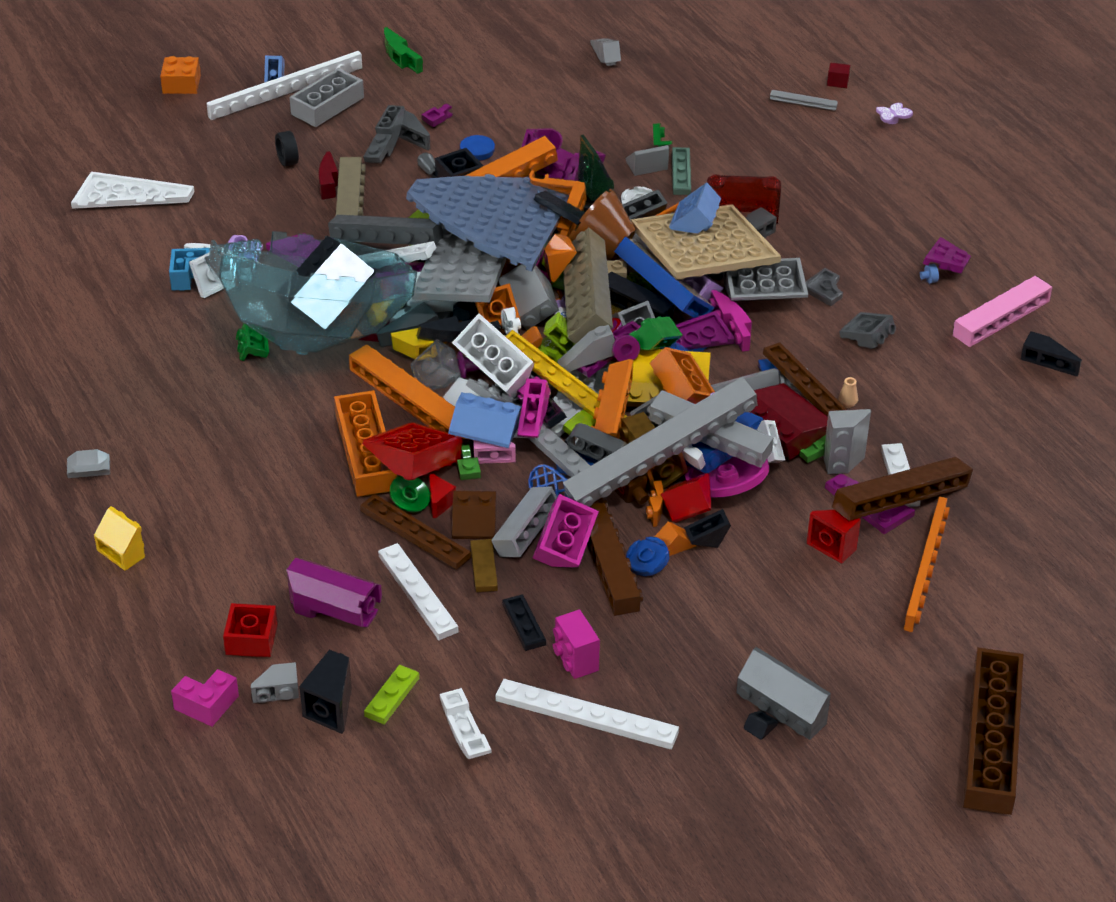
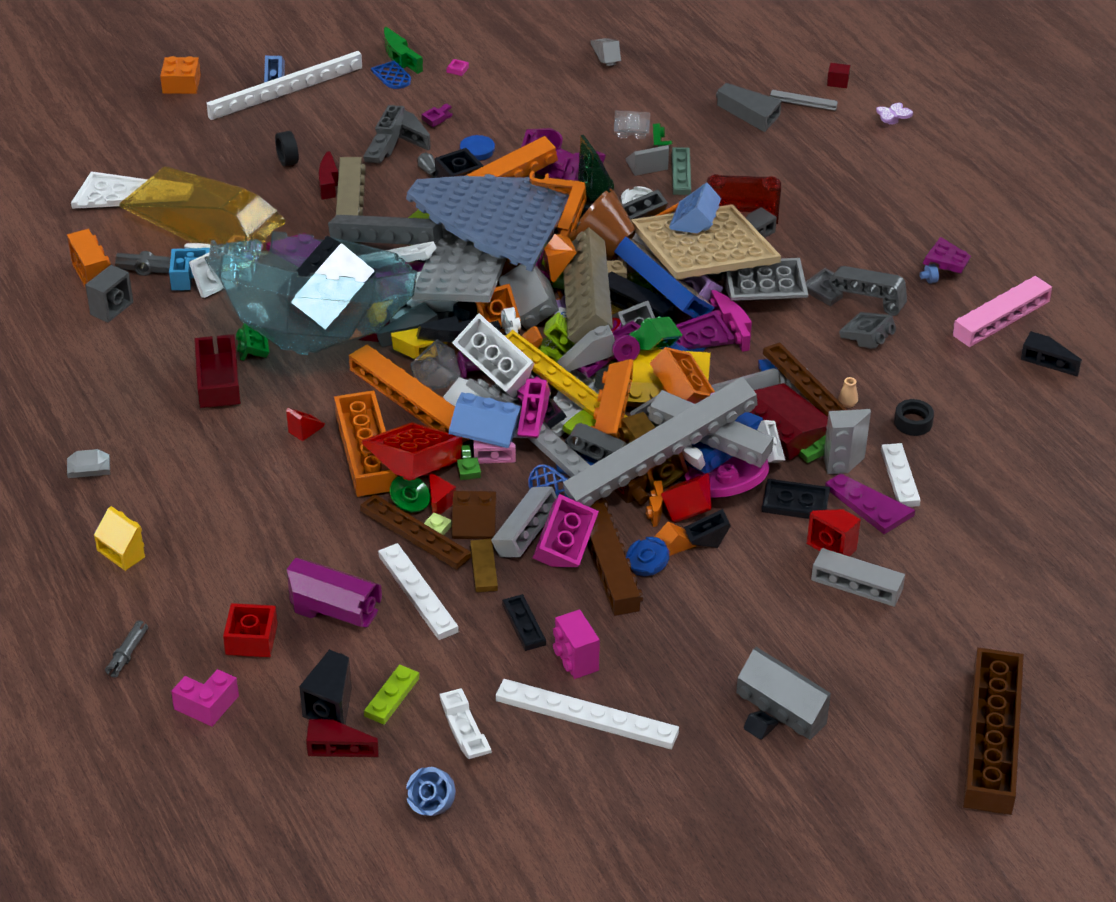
(87, 255): none -> orange brick
(109, 293): none -> dark grey brick
(123, 654): none -> dark grey pin
(143, 263): none -> dark grey piece
(202, 208): none -> clear yellow windscreen
(217, 372): none -> dark red piece
(276, 684): light grey slope -> none
(302, 424): none -> red slope
(326, 97): light grey brick -> none
(335, 739): none -> dark red slope
(379, 68): none -> blue window
(430, 791): none -> medium blue cylinder
(439, 523): none -> yellowish green plate
(457, 67): none -> dark pink tile
(559, 206): black tile -> none
(632, 124): none -> clear slope
(749, 105): none -> dark grey slope
(794, 498): none -> black tile
(858, 577): none -> light grey brick
(872, 283): none -> dark grey beam
(901, 488): reddish brown brick -> none
(912, 427): none -> black tyre
(926, 569): orange plate -> none

